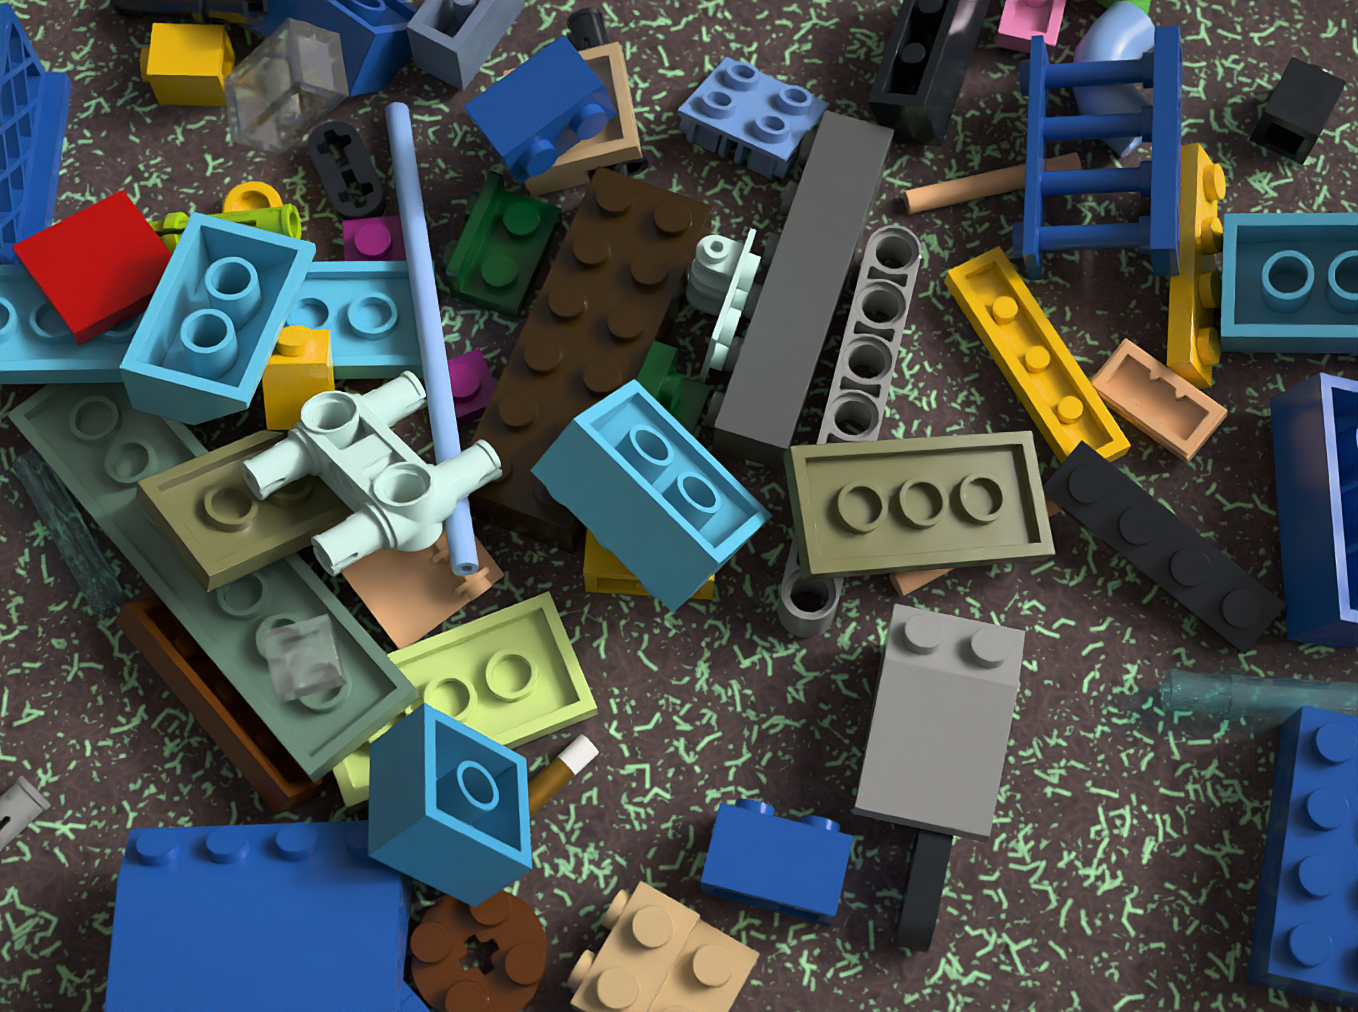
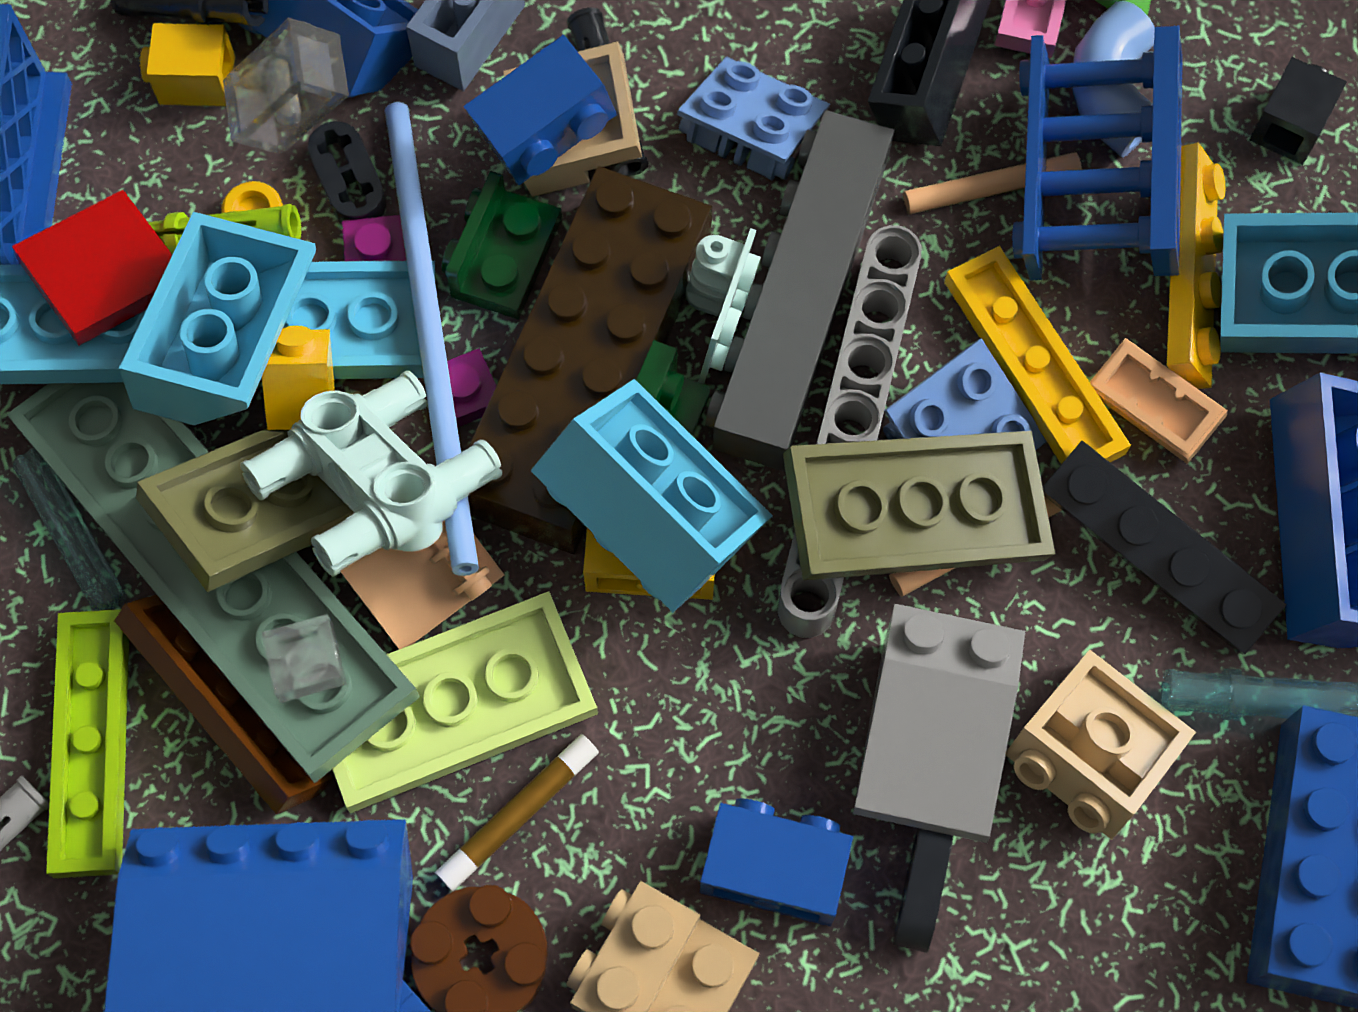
(88, 746): none -> lime plate
(448, 806): dark azure brick -> none
(962, 399): none -> medium blue hinge
(1099, 746): none -> tan plate

